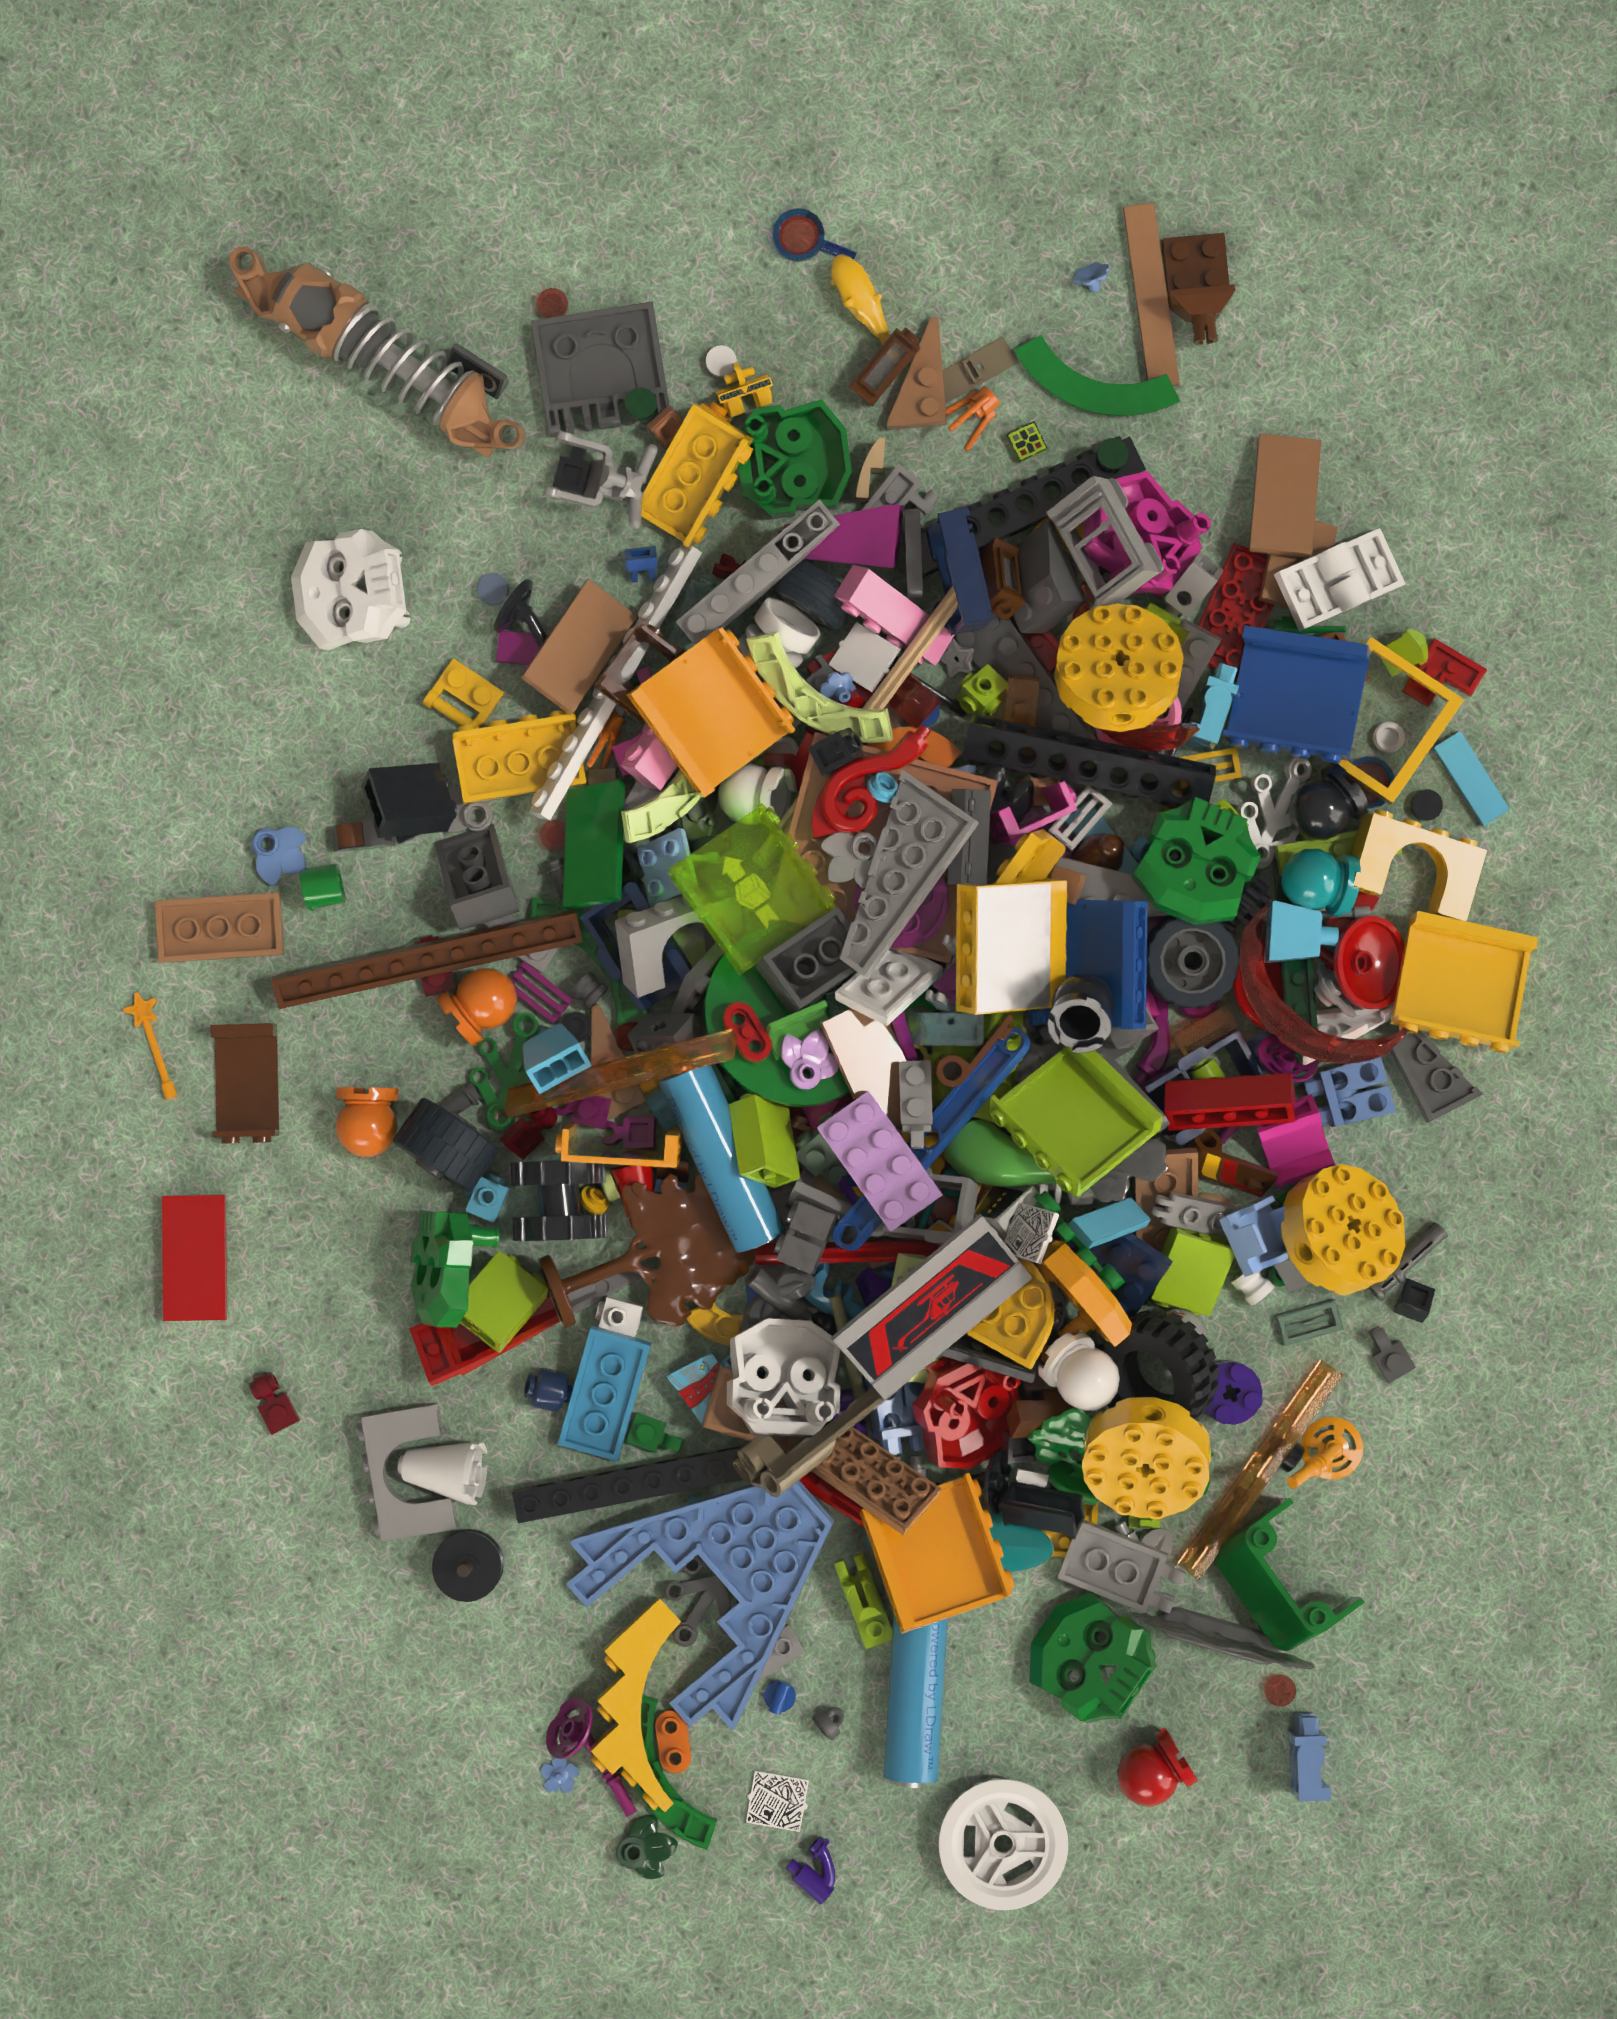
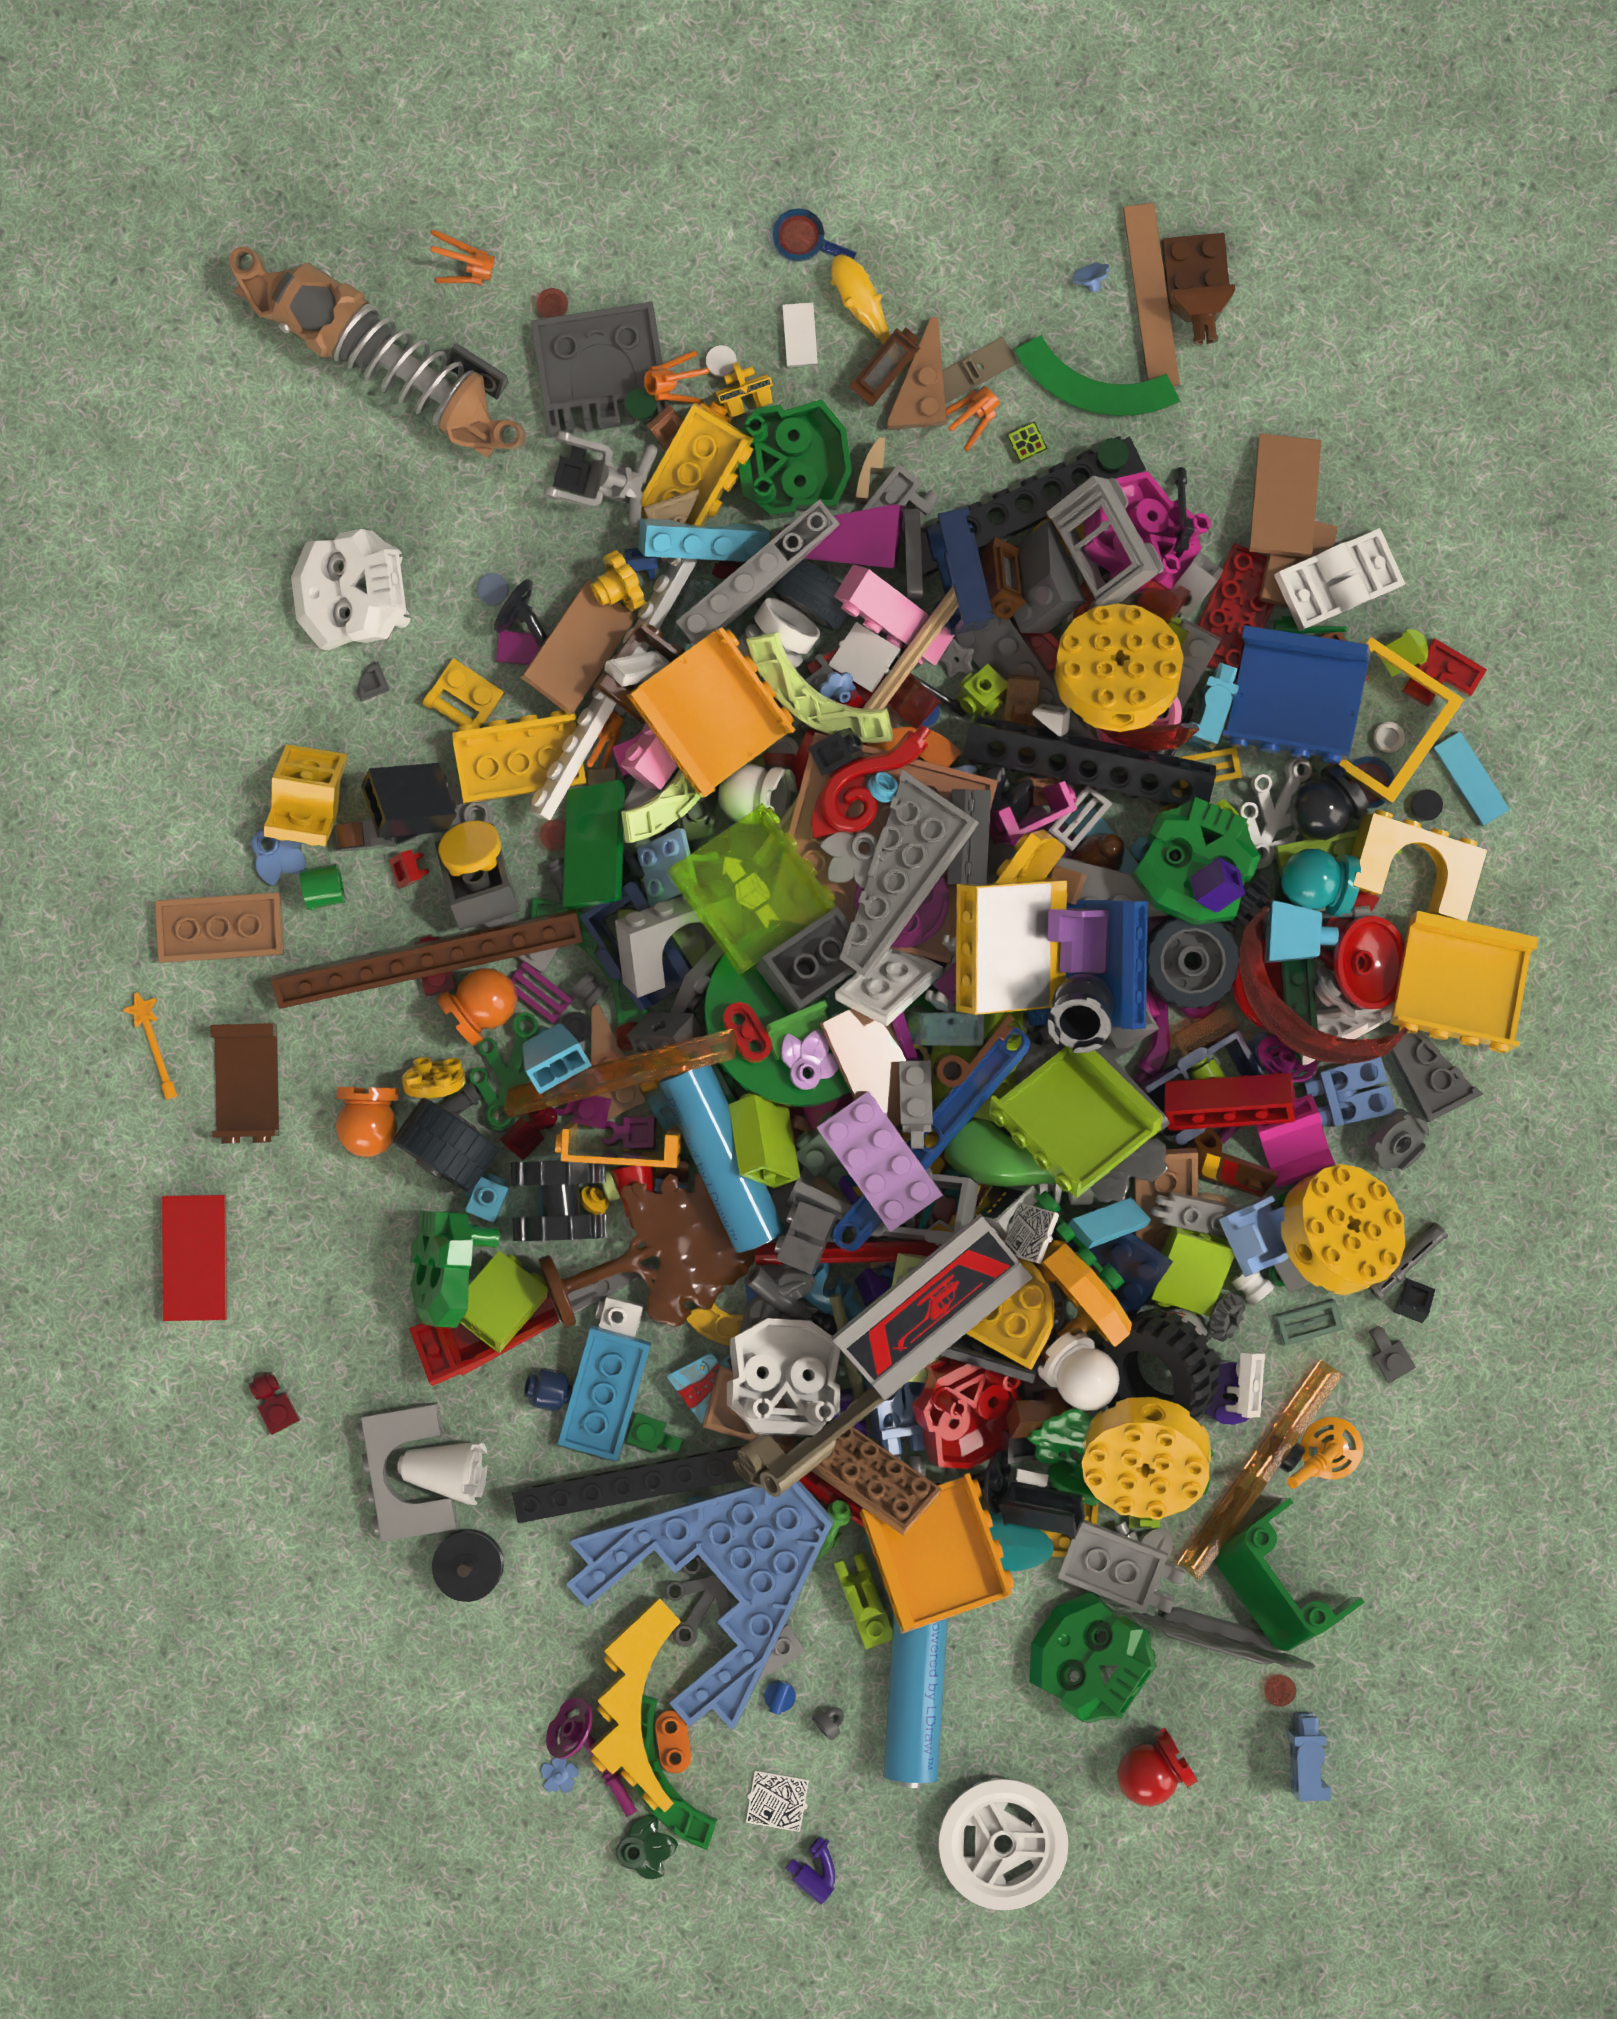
(305, 795): none -> yellow bracket
(372, 683): none -> dark grey tile
(406, 869): none -> red tile
(433, 1078): none -> yellow tile
(470, 847): none -> yellow tile
(478, 261): none -> orange plant
(618, 583): none -> yellow plant
(635, 668): none -> white tile
(661, 381): none -> orange plant
(674, 508): none -> tan tile
(688, 541): none -> medium azure arch
(800, 335): none -> white tile
(841, 1515): none -> bright green hinge
(1054, 717): none -> white slope
(1082, 938): none -> medium lavender panel
(1162, 600): none -> clear red panel
(1185, 530): none -> black piece
(1217, 885): none -> dark purple panel
(1226, 1316): none -> dark grey gear
(1250, 1373): none -> white plate
(1400, 1126): none -> dark grey plate

